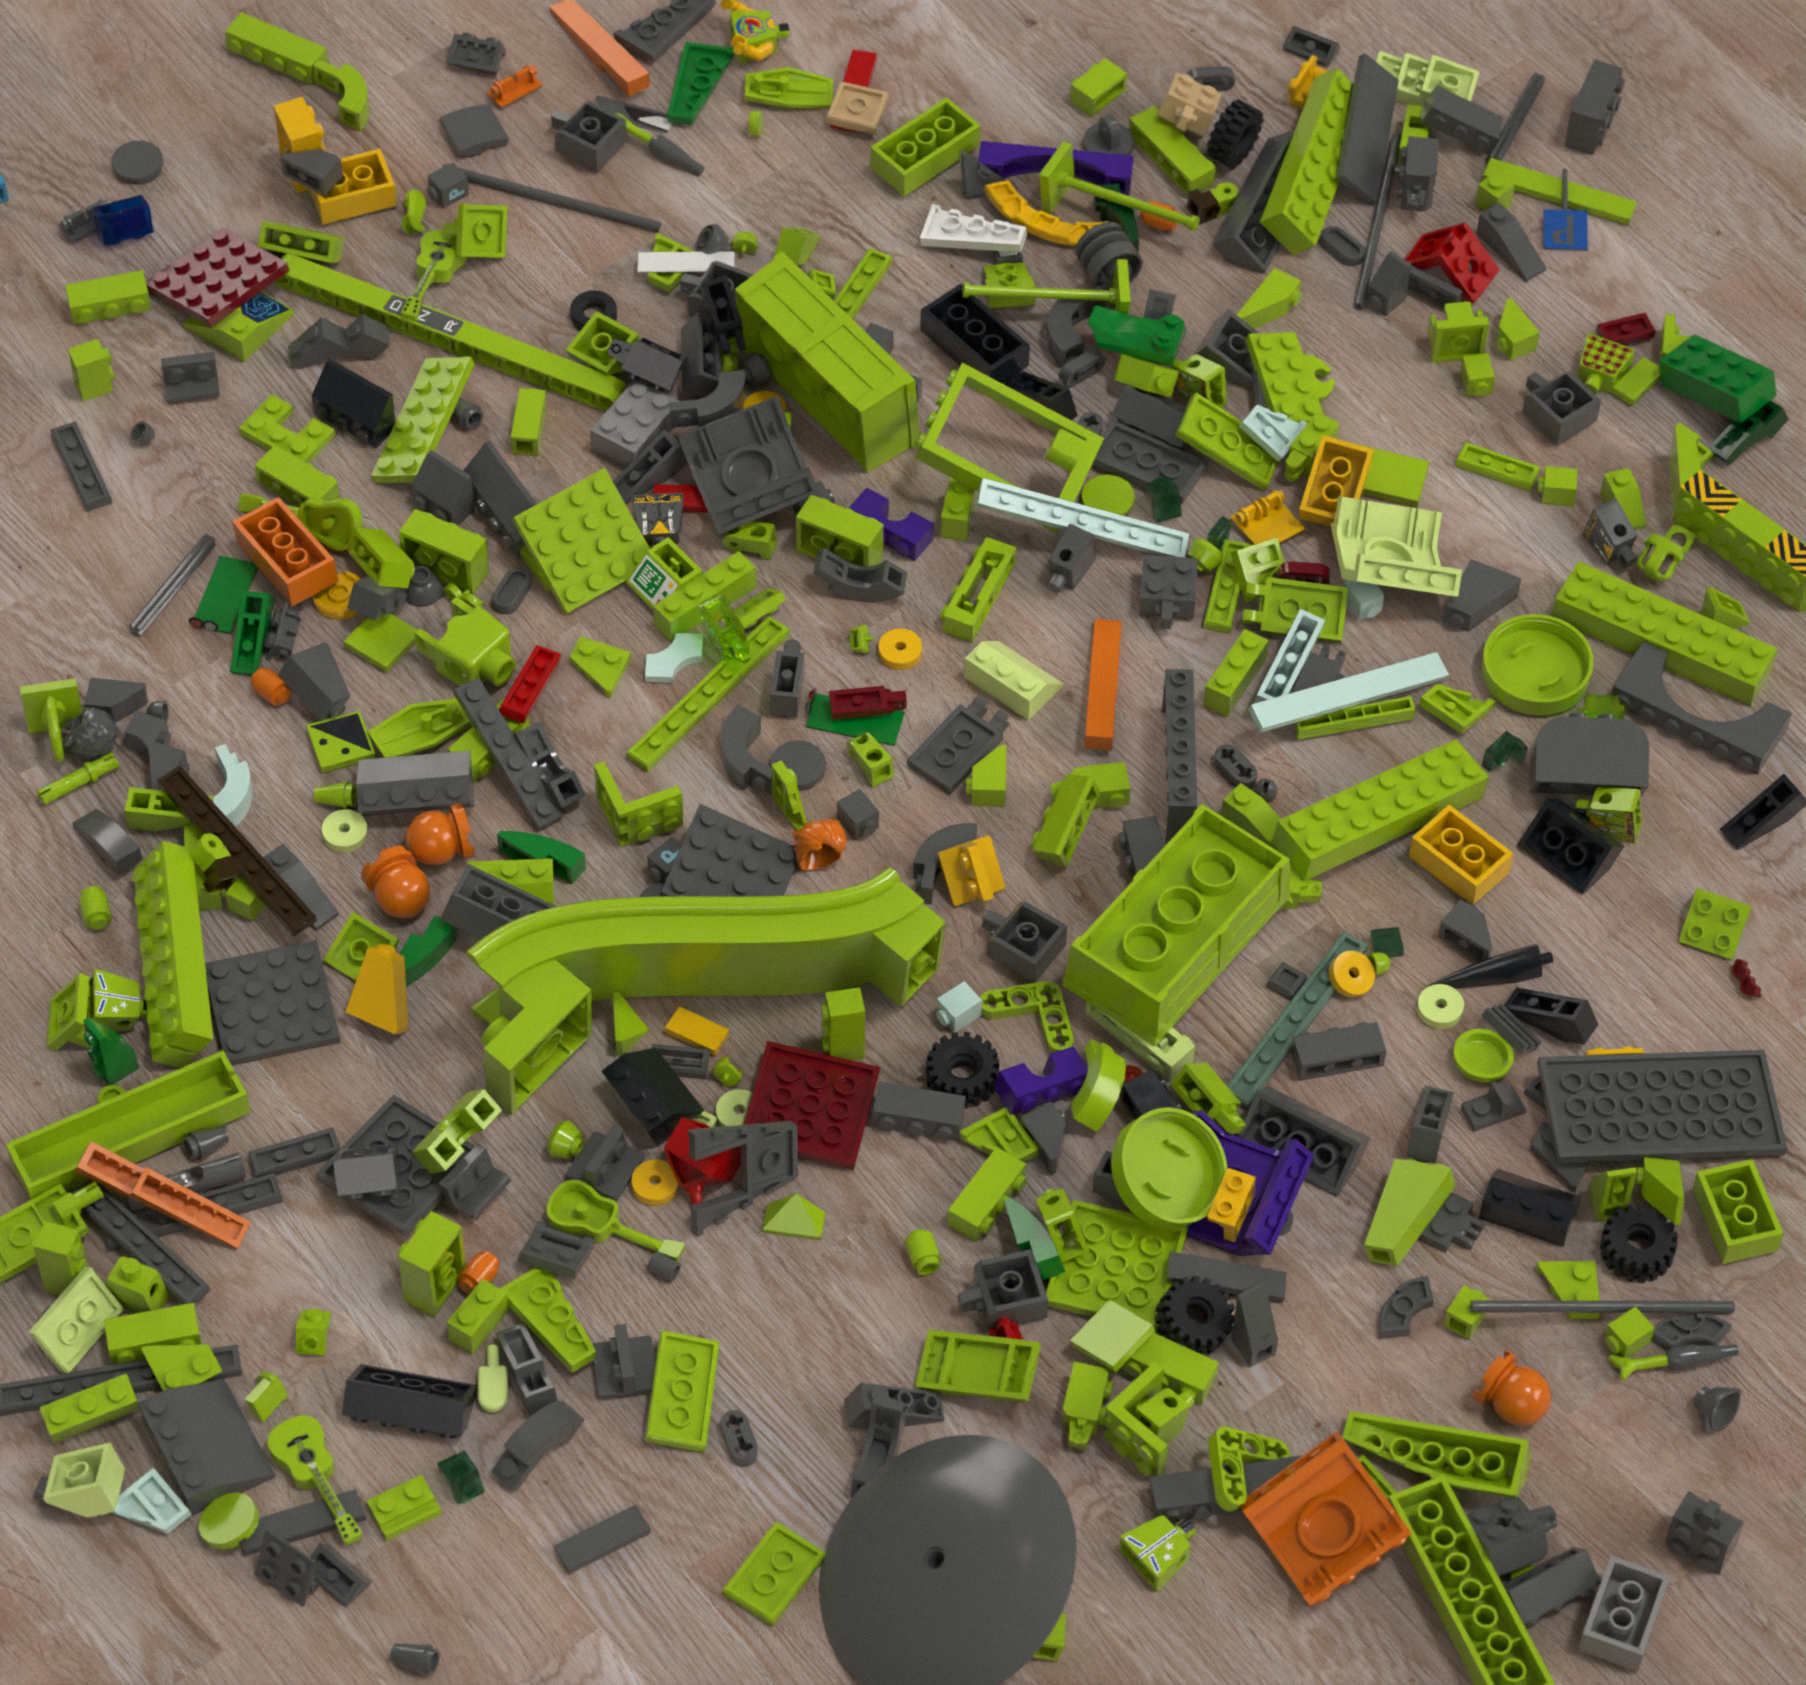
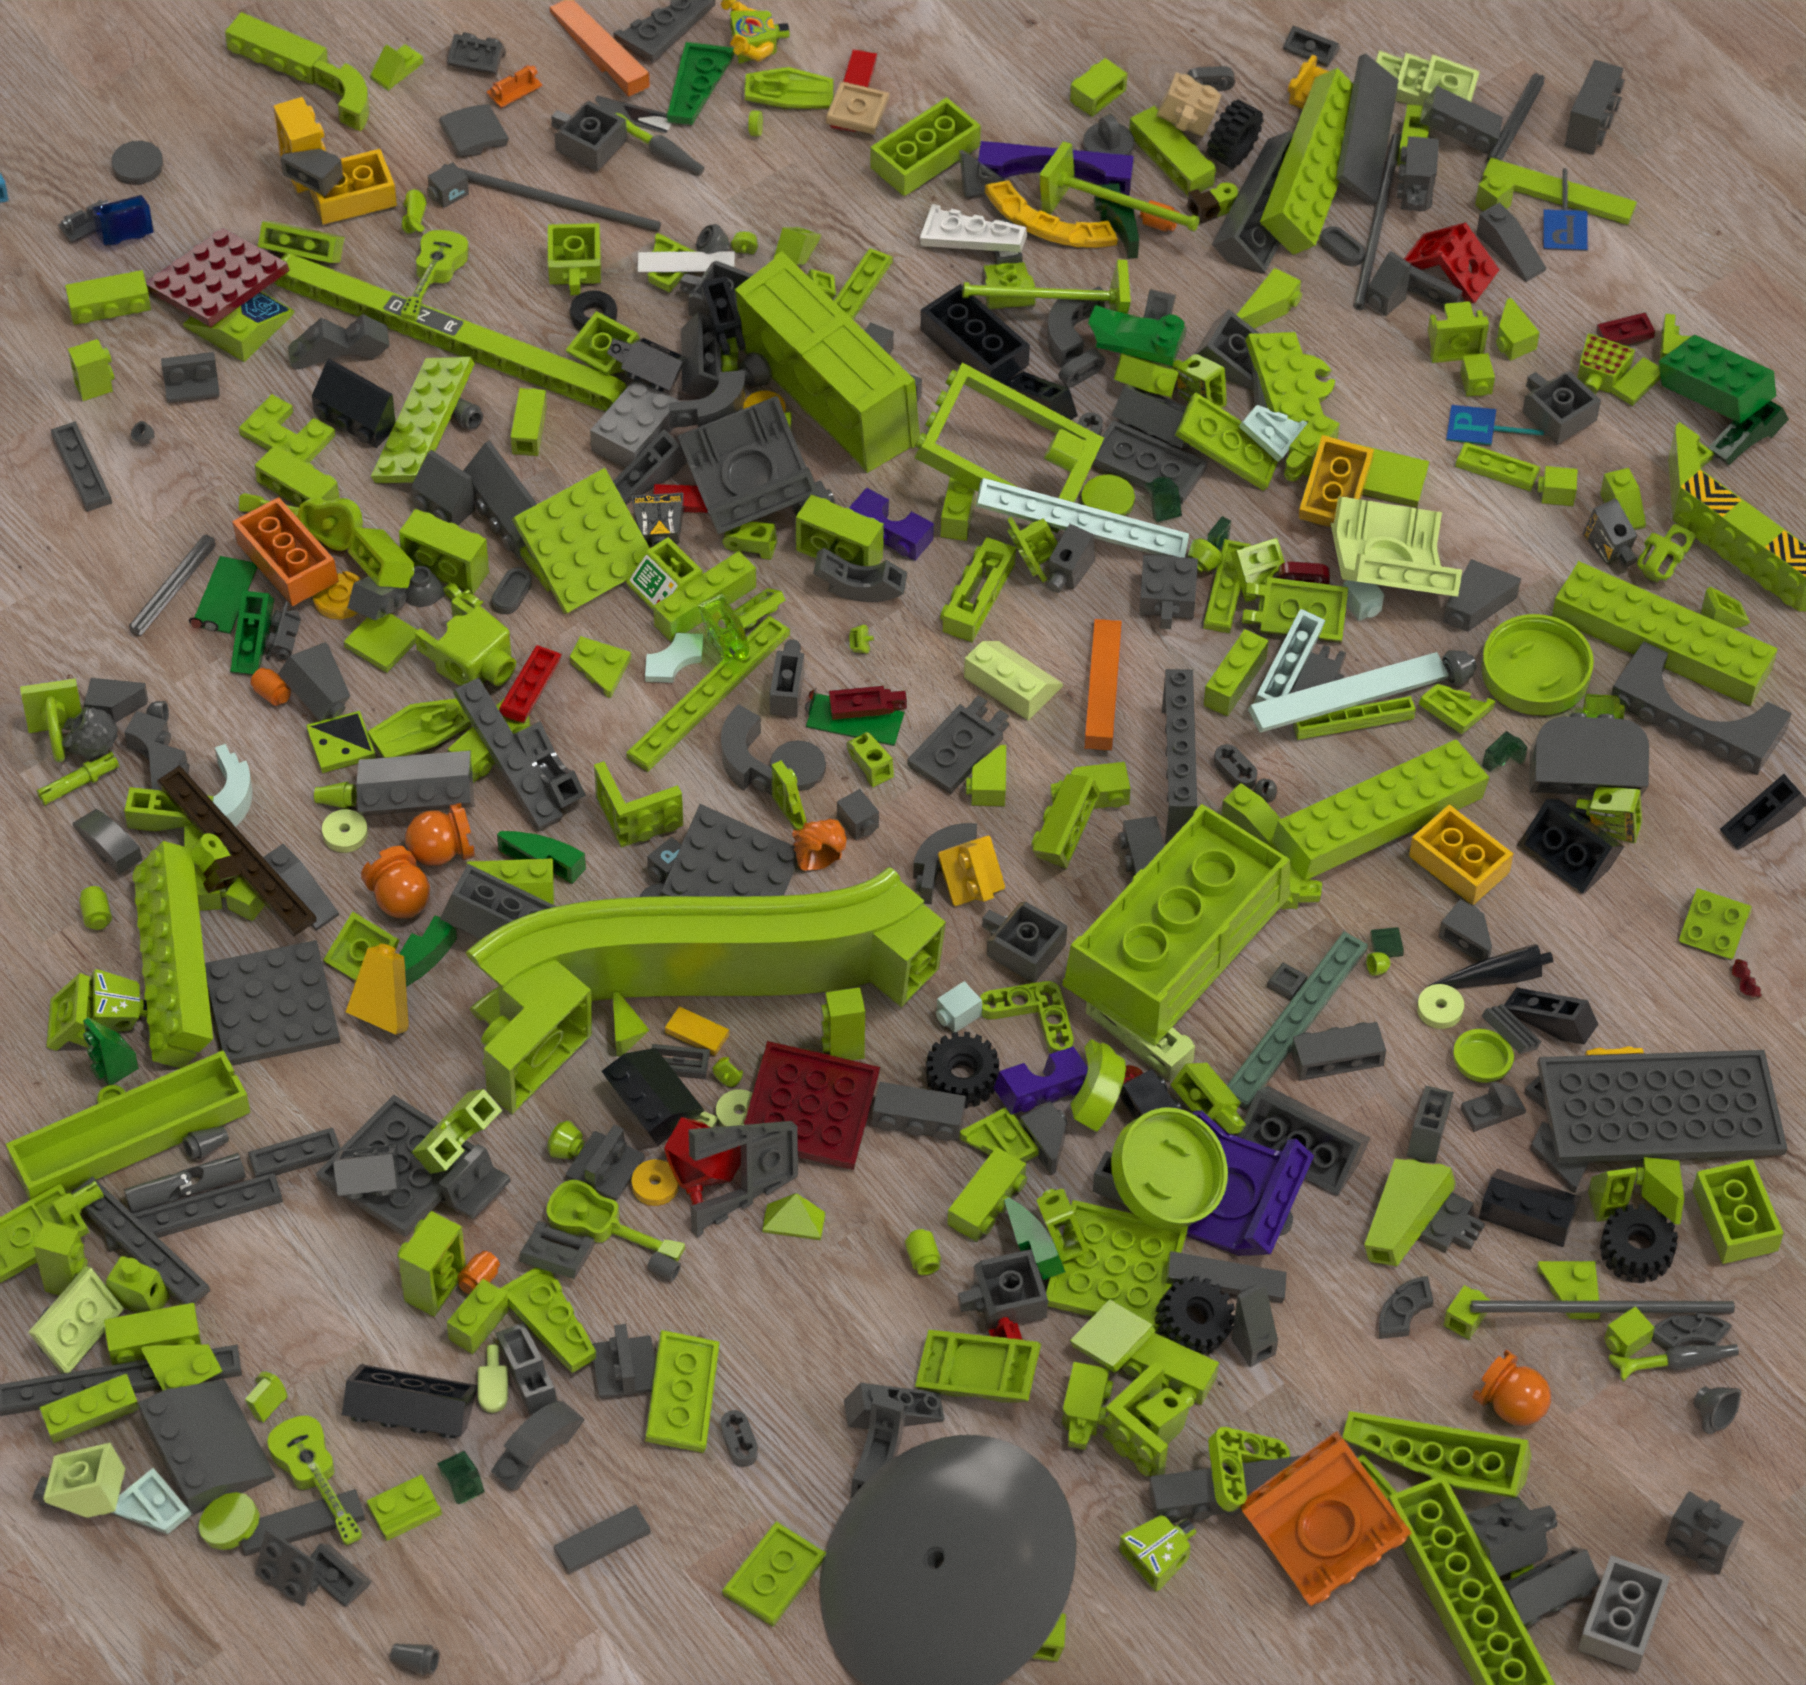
(162, 1195): orange slope -> none
(312, 1332): lime bracket -> none
(395, 65): none -> lime slope
(479, 230): lime bracket -> none
(574, 255): none -> lime hinge
(902, 639): yellow piece -> none
(1034, 544): none -> lime bracket
(1101, 248): dark grey wheel -> none
(1232, 1202): yellow bracket -> none
(1267, 519): yellow hinge -> none
(1363, 974): yellow piece -> none
(1459, 666): none -> dark grey cone
(1477, 425): none -> blue piece

